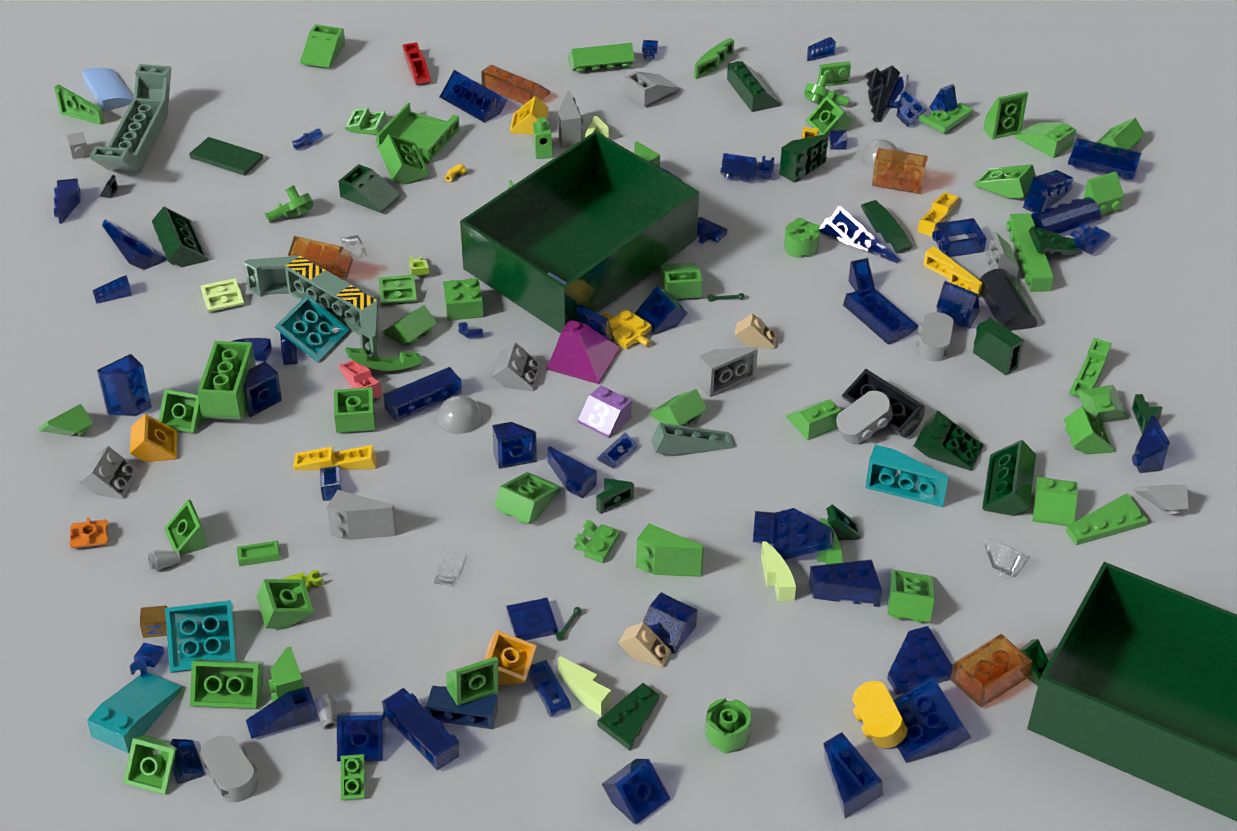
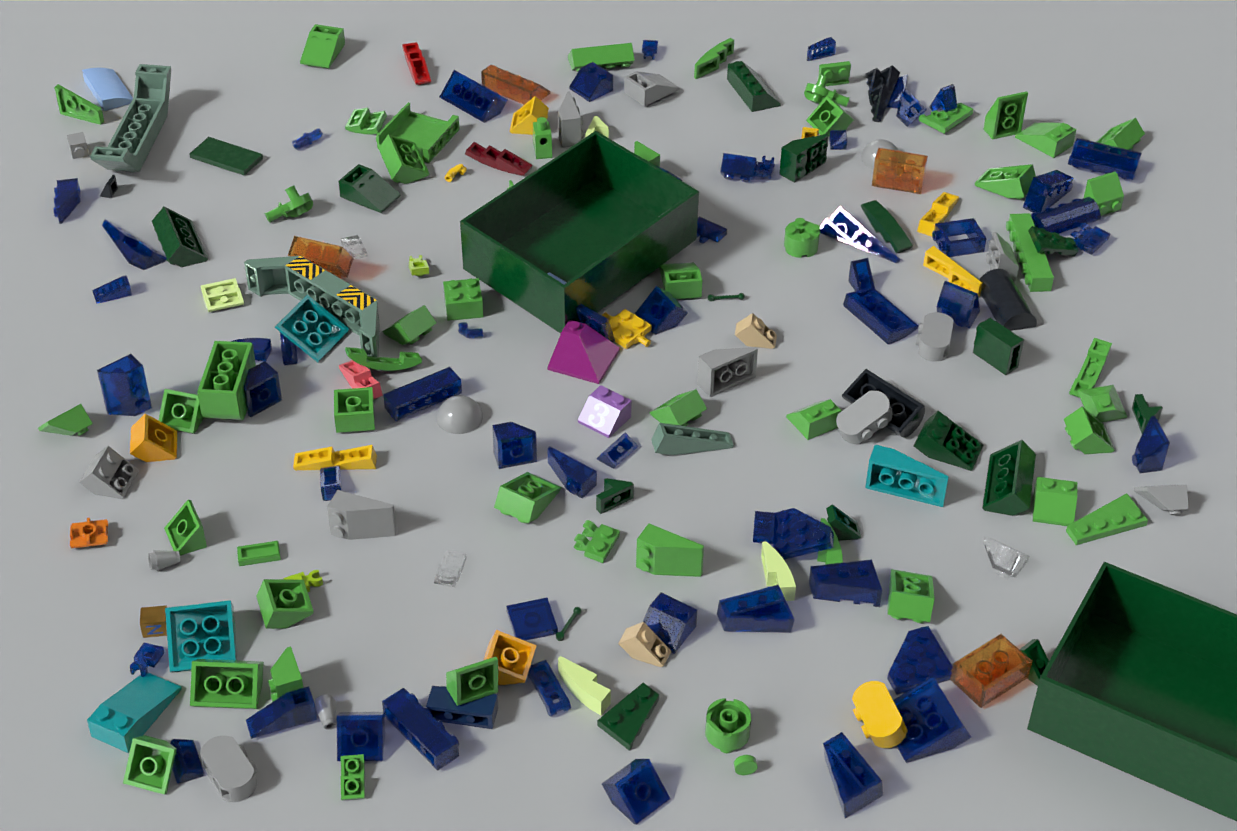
(397, 289): bright green slope -> none
(498, 160): none -> dark red slope
(516, 368): light grey slope -> none
(592, 82): none -> clear blue slope
(745, 765): none -> bright green tile
(756, 612): none -> clear blue wedge

